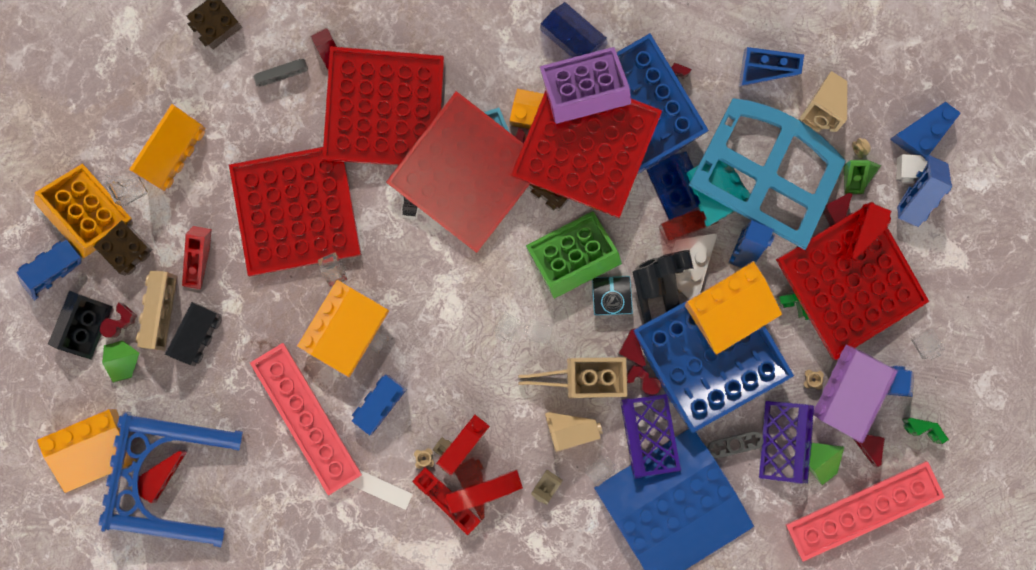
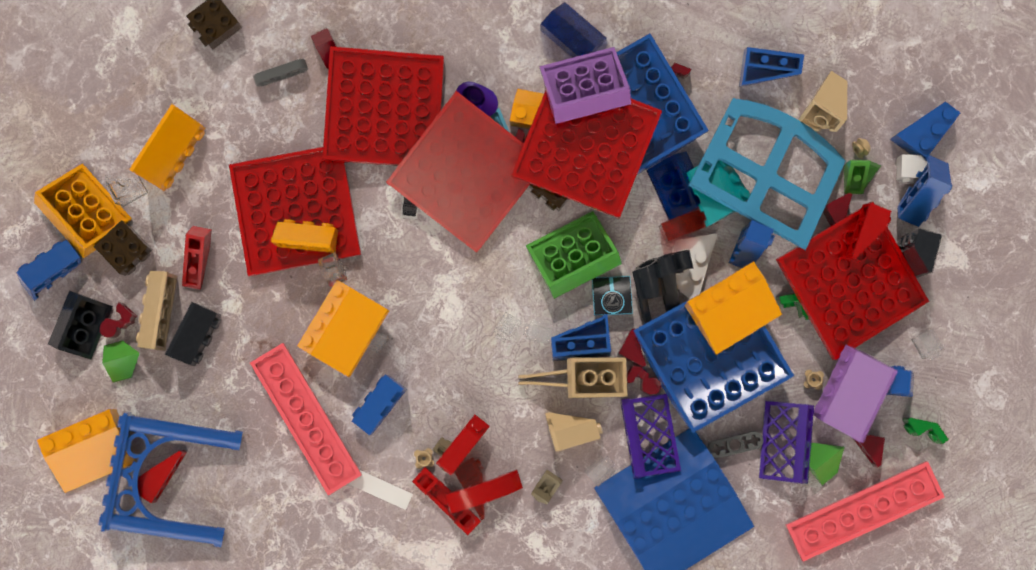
(305, 236): none -> light orange slope
(480, 96): none -> dark purple piece
(585, 341): none -> blue wedge
(920, 250): none -> black slope

